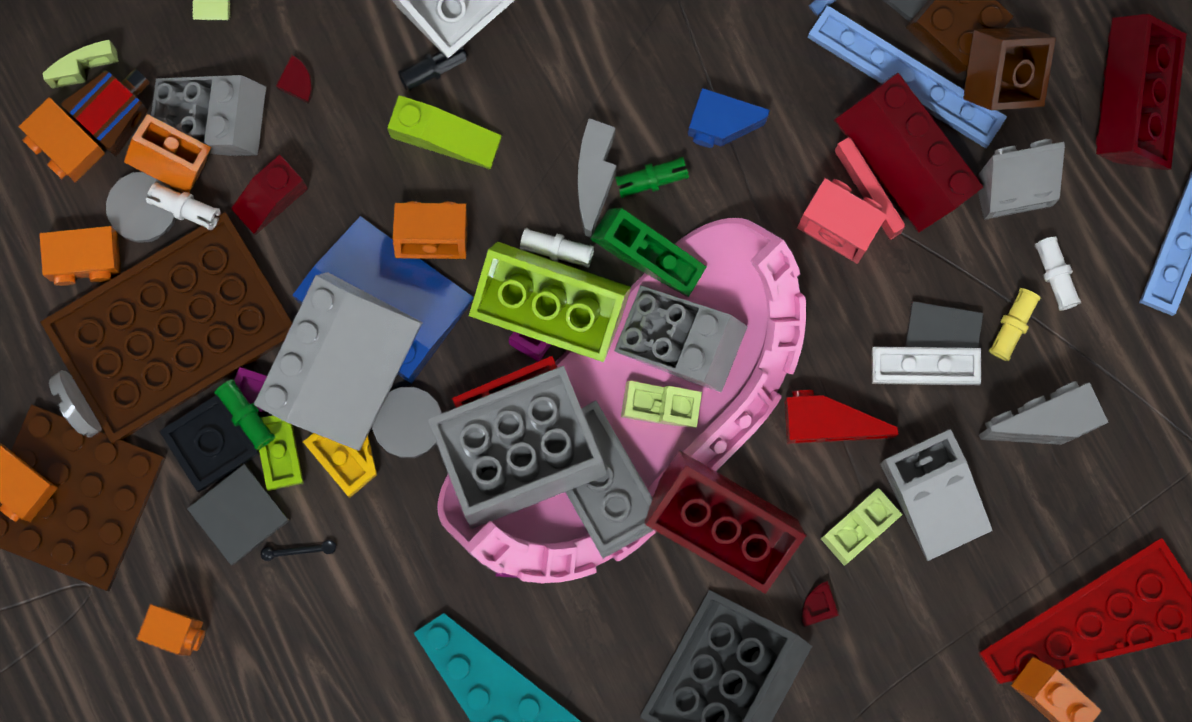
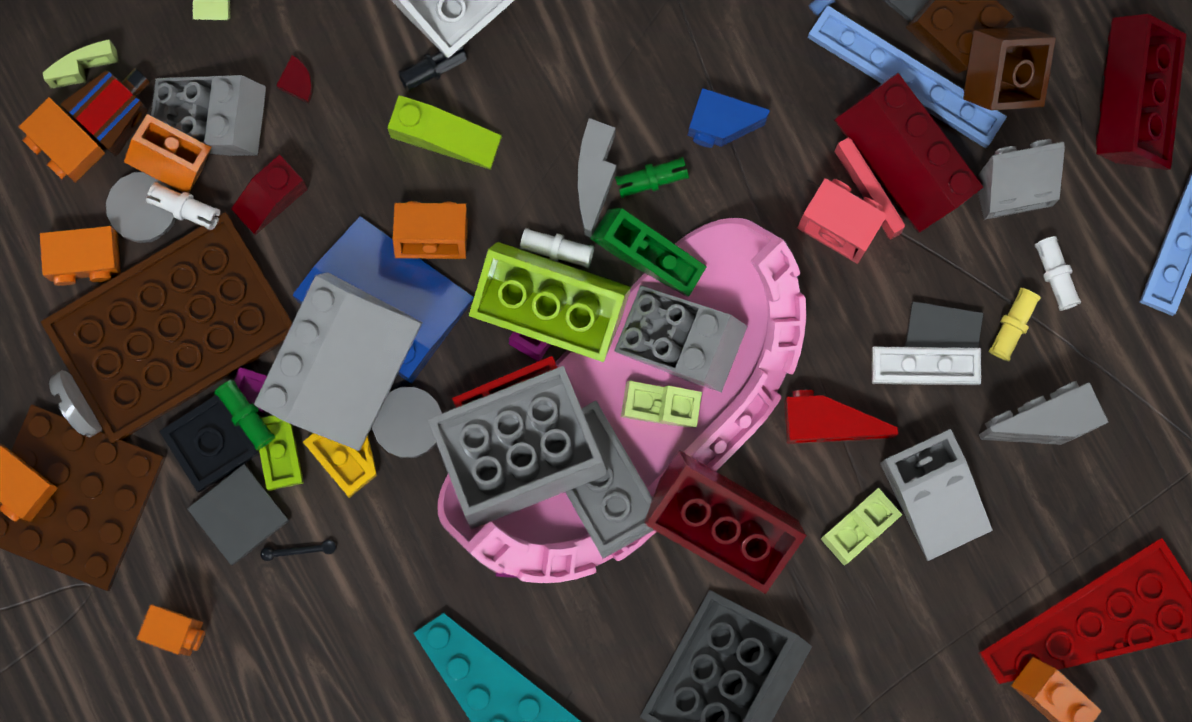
(819, 605): dark red tile -> none

